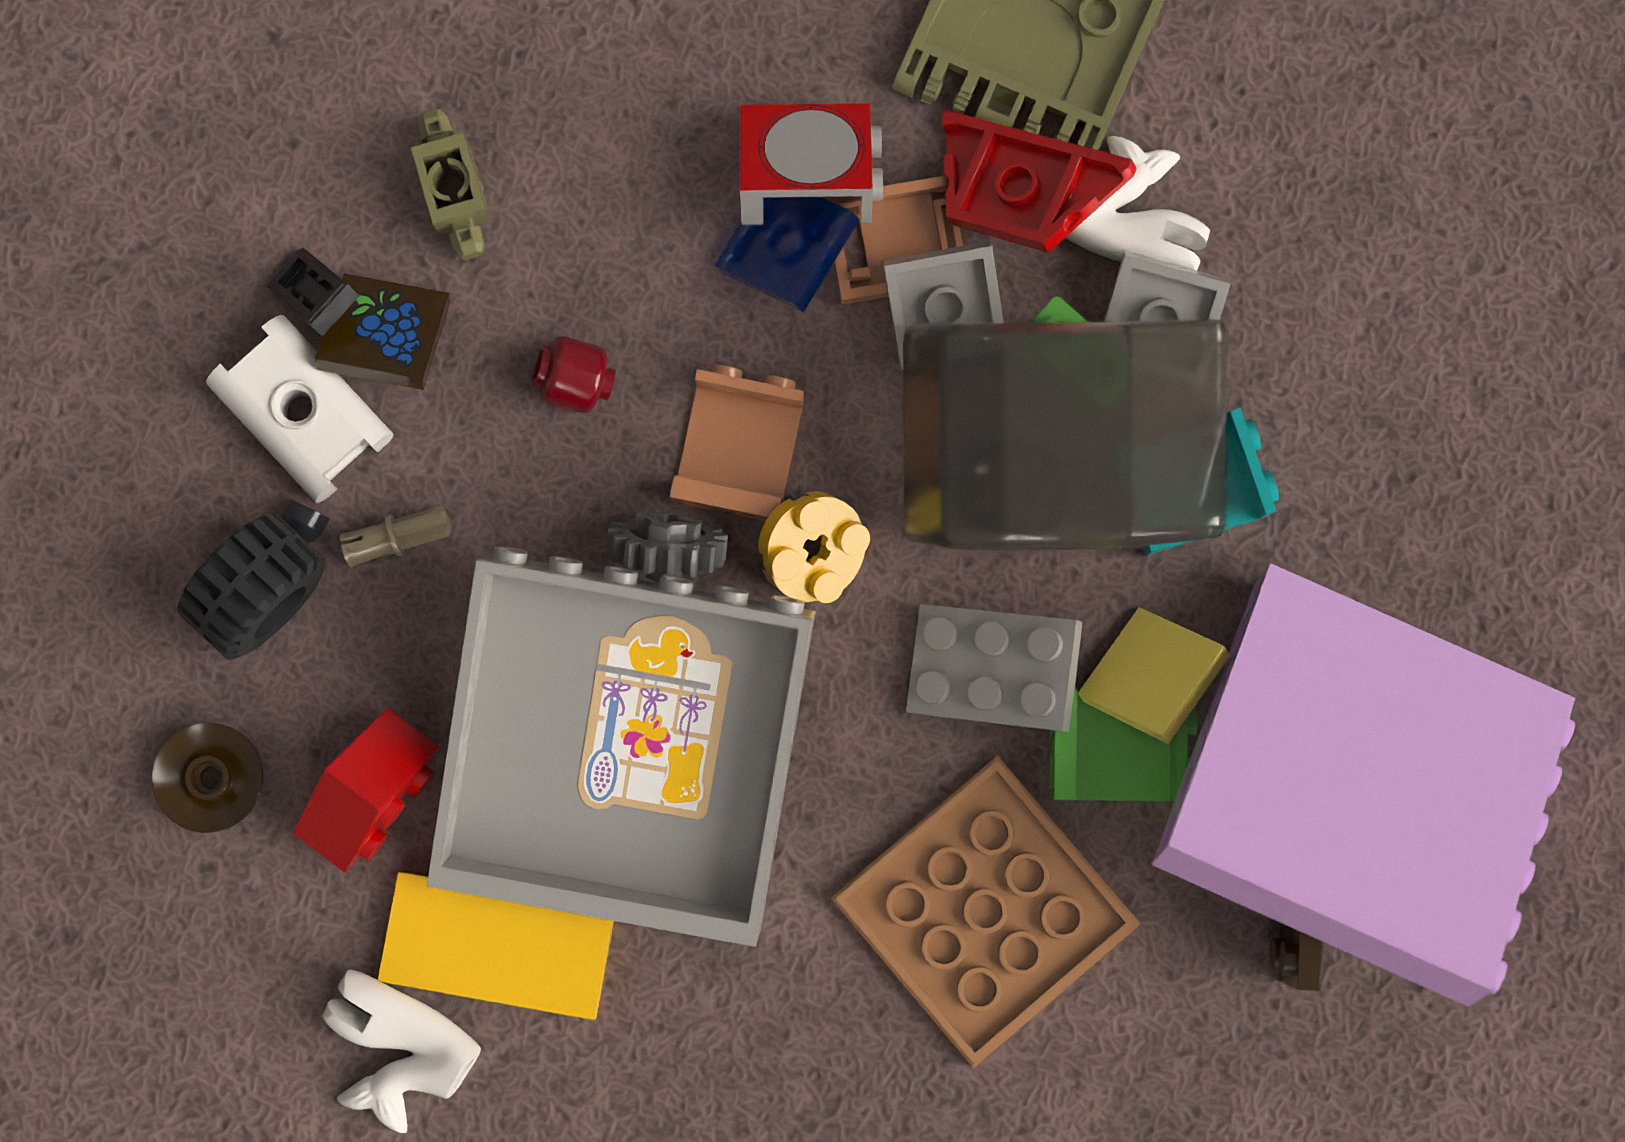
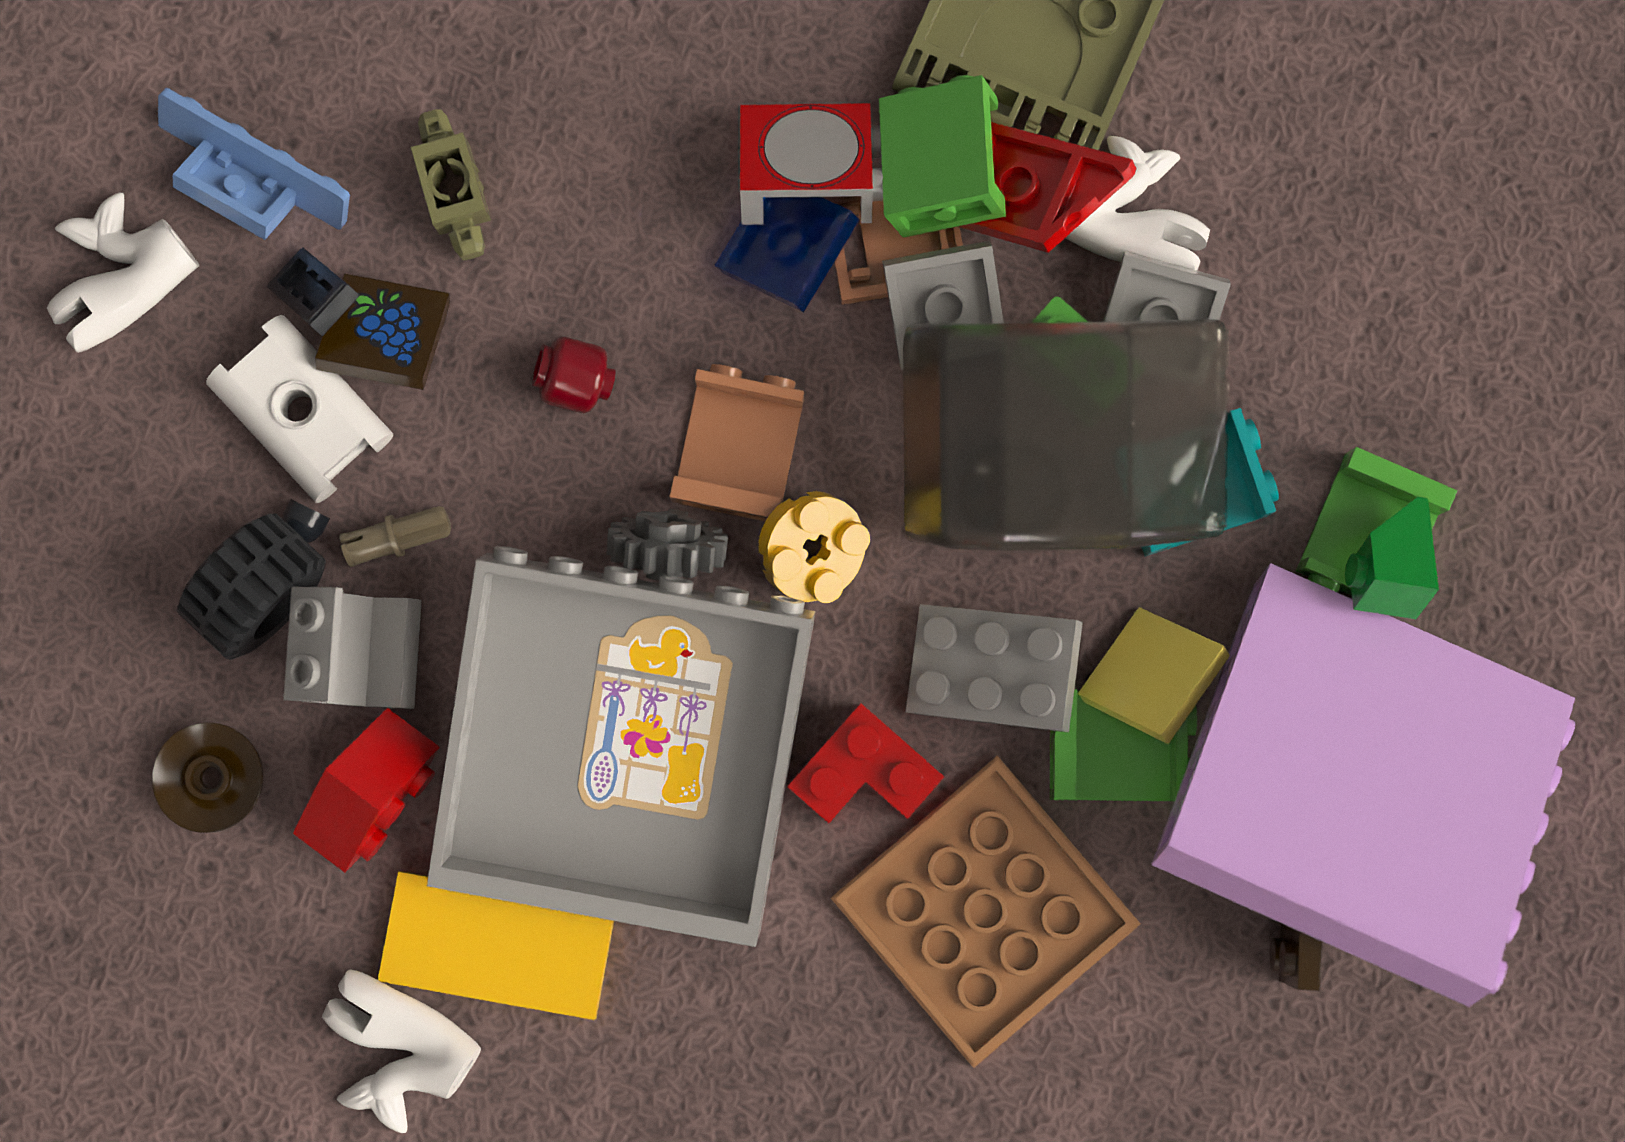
(122, 295): none -> white piece
(242, 174): none -> medium blue bracket
(352, 649): none -> light grey panel
(870, 754): none -> red brick
(939, 156): none -> bright green panel
(1359, 501): none -> bright green panel
(1396, 565): none -> green slope

